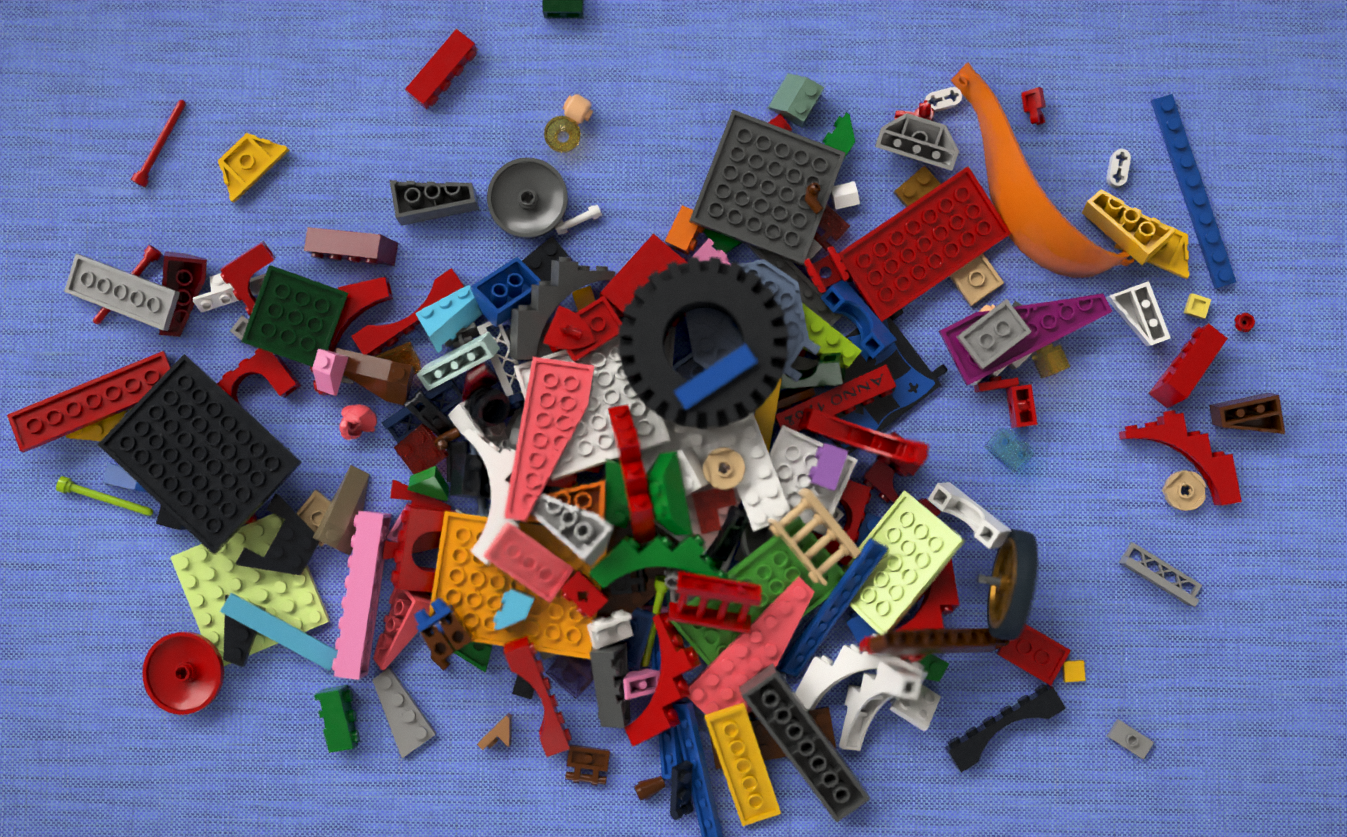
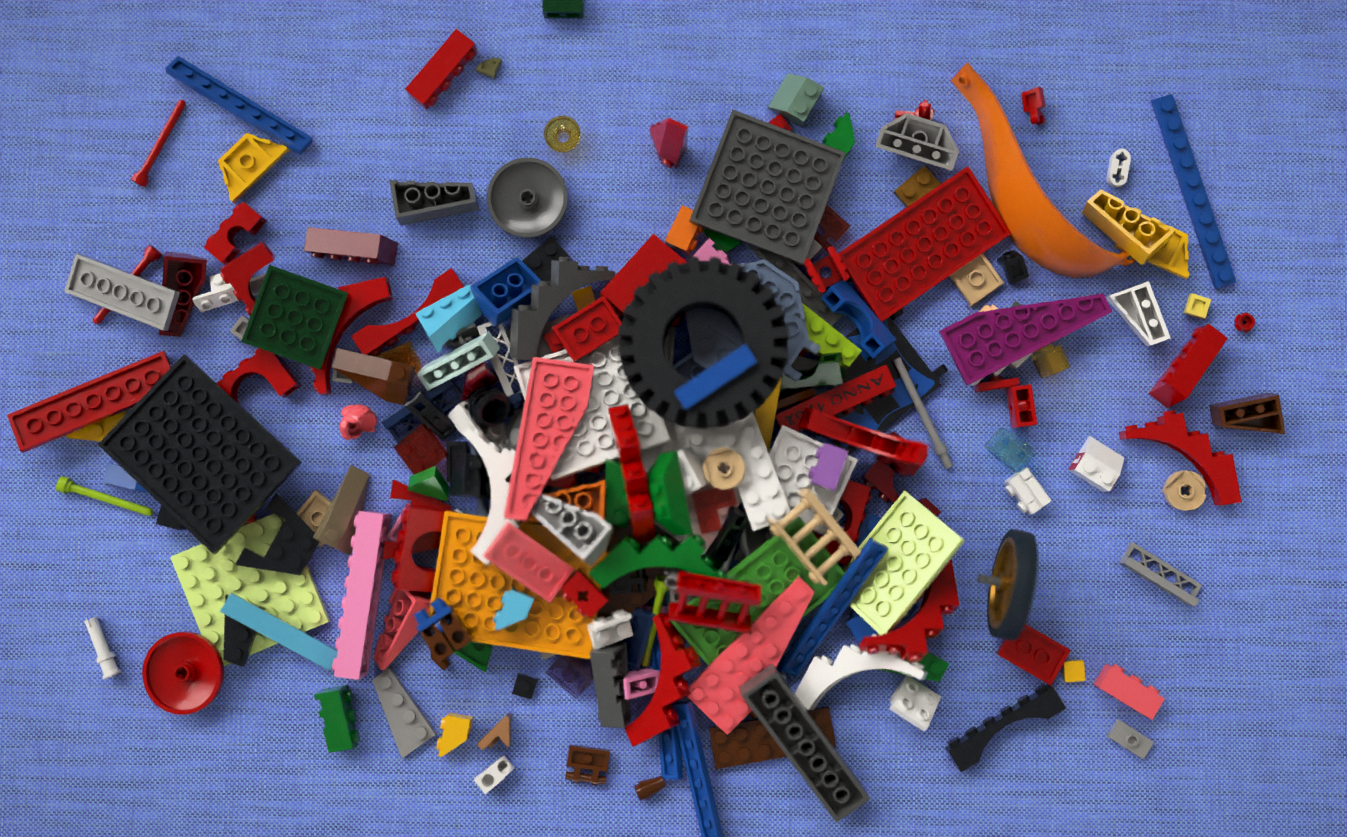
(105, 657): none -> white pin
(222, 244): none -> red arch
(239, 105): none -> blue plate
(329, 370): bright pink slope -> none
(442, 440): reddish brown arm -> none
(455, 731): none -> yellow slope
(489, 67): none -> olive tile
(494, 774): none -> white leg
(522, 661): red arch -> none
(568, 331): red shield -> none
(578, 108): light nougat head -> none
(594, 212): white bar -> none
(670, 141): none -> red wedge
(681, 790): black plate -> none
(742, 764): yellow plate -> none
(811, 197): reddish brown arm -> none
(844, 195): white piece -> none
(865, 700): white arch -> none
(934, 641): reddish brown beam -> none
(940, 448): none -> light grey bar
(941, 95): white beam -> none
(985, 526): white arch -> none
(993, 334): light grey plate -> none
(1013, 266): none -> black bracket
(1027, 491): none -> white brick
(1097, 465): none -> white slope
(1129, 690): none -> coral brick

